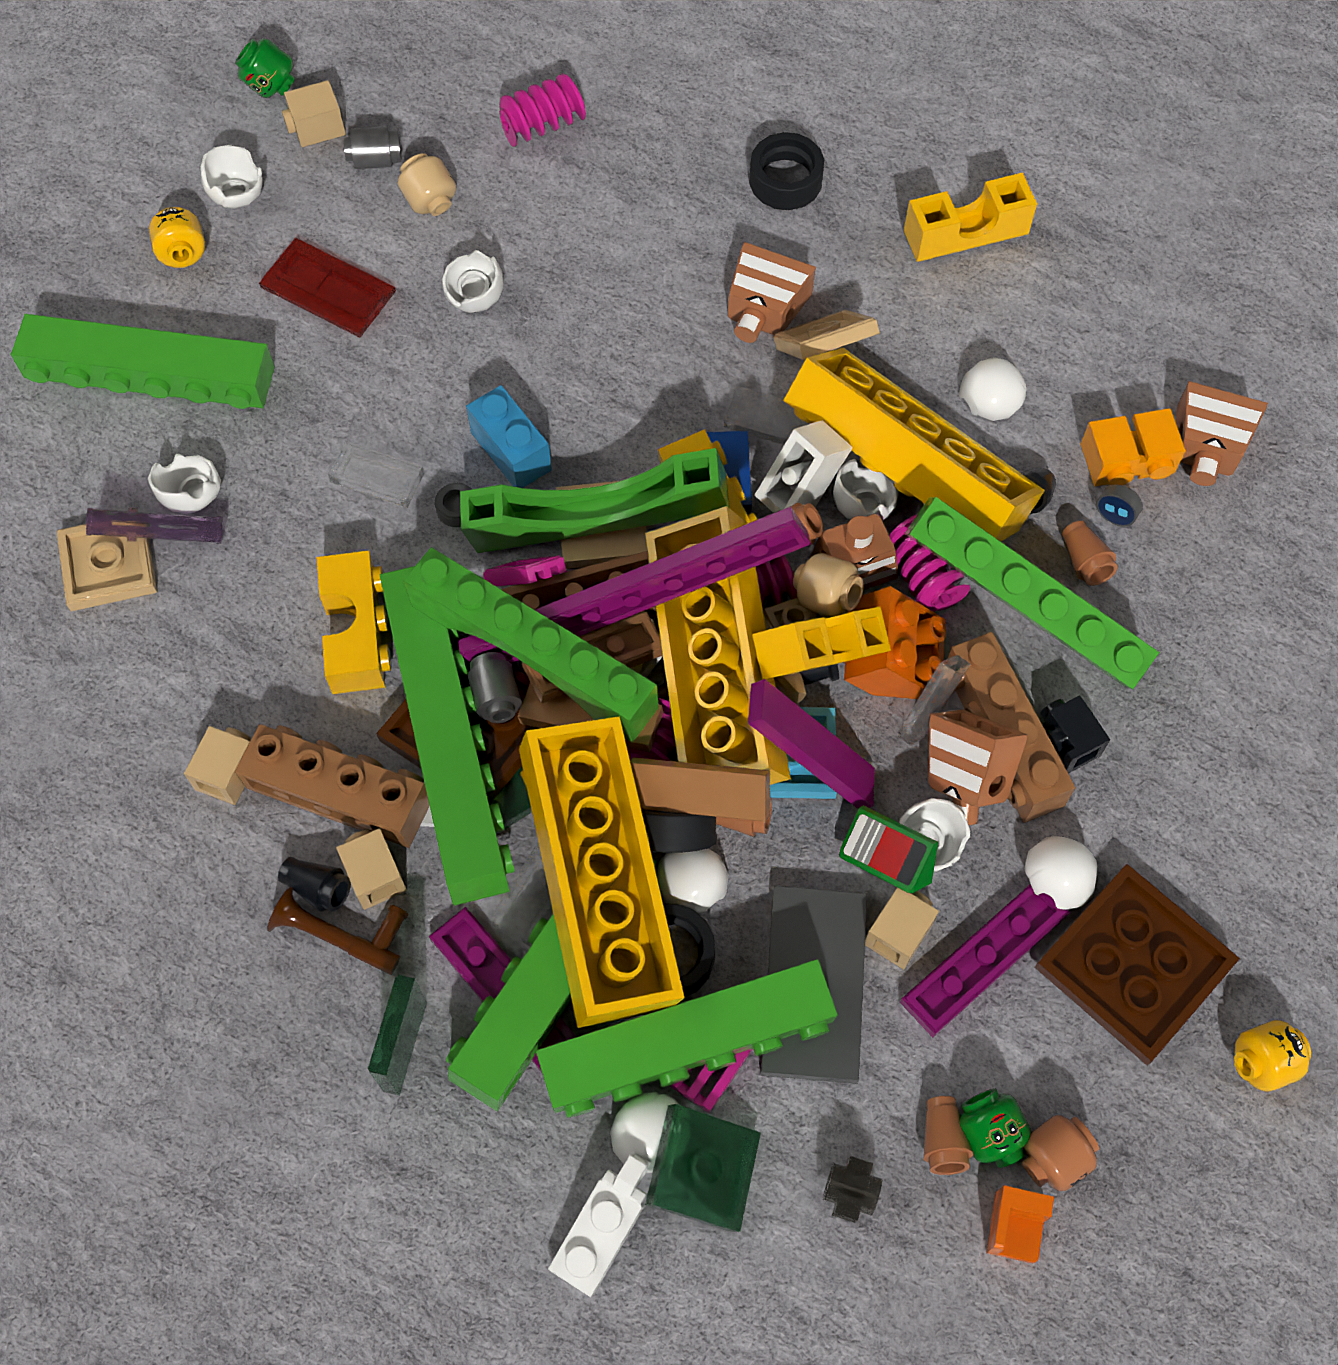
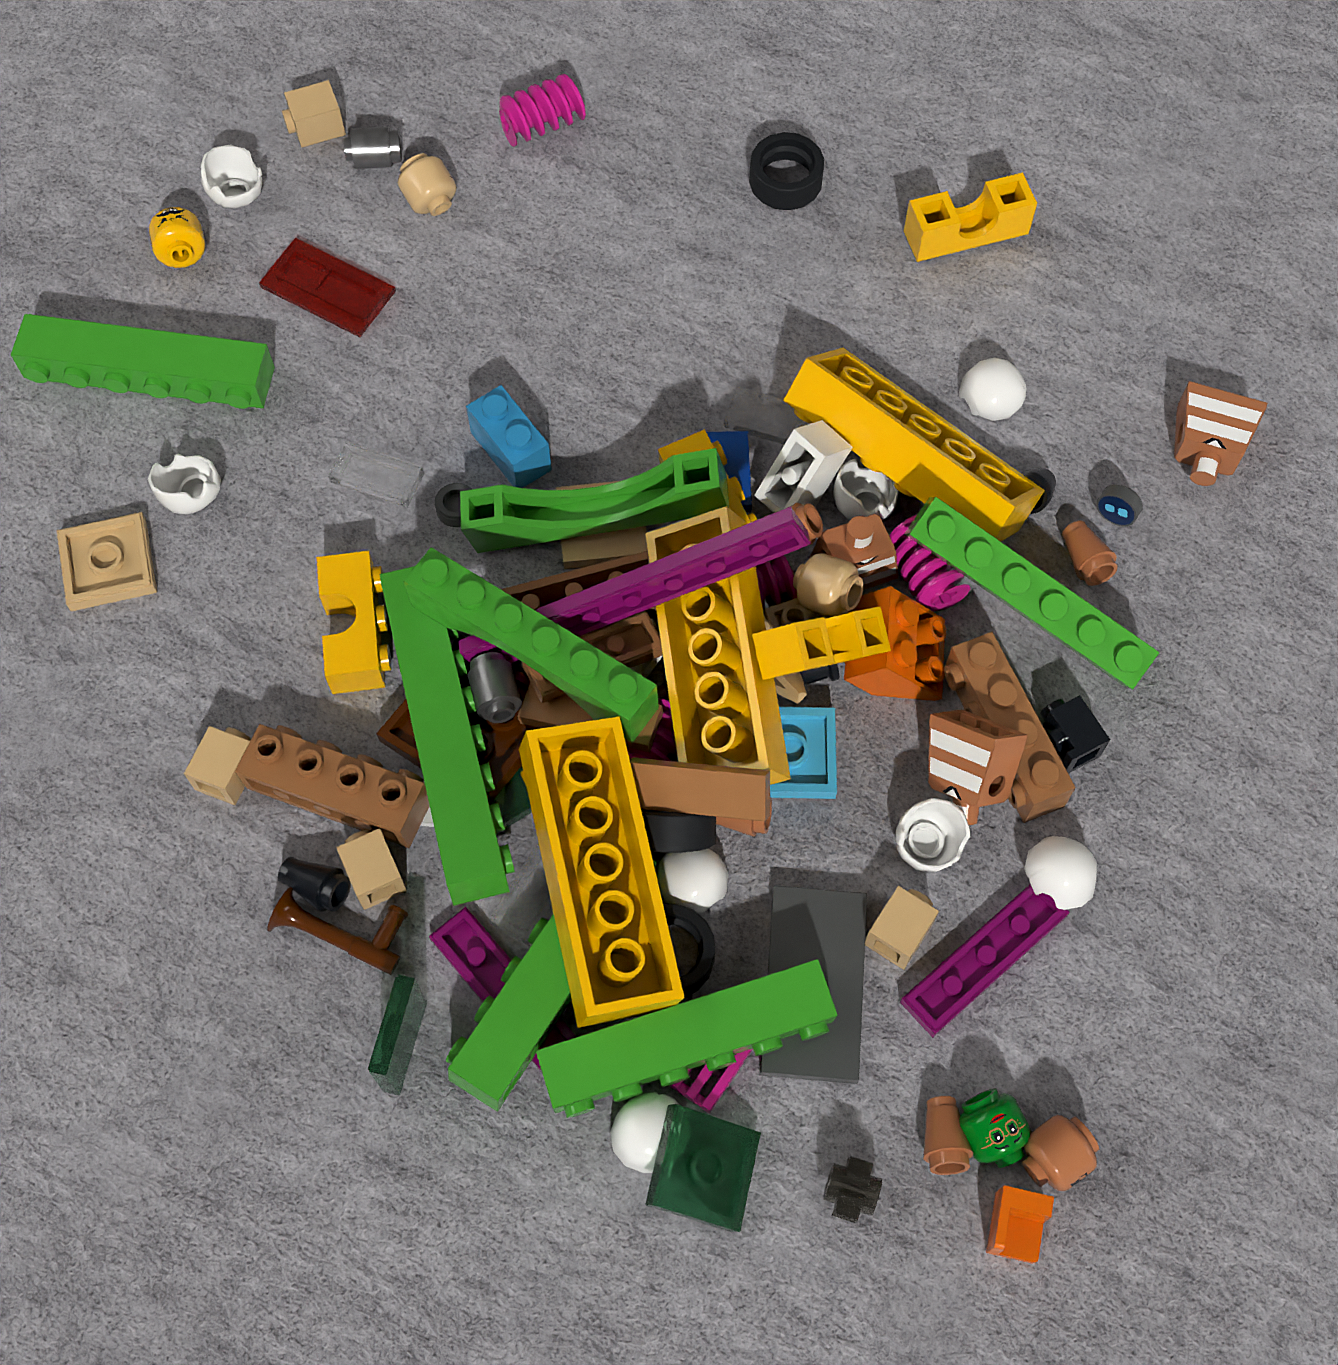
(100, 523): clear purple pin -> none
(265, 68): green head -> none
(473, 282): white hair -> none
(525, 571): dark pink tile -> none
(602, 1227): white hinge -> none
(767, 291): nougat torso -> none
(811, 744): magenta tile -> none
(825, 334): tan tile -> none
(890, 850): slope -> none
(933, 698): clear tile -> none
(1118, 454): light orange piece -> none
(1137, 964): reddish brown plate -> none
(1273, 1054): yellow head -> none

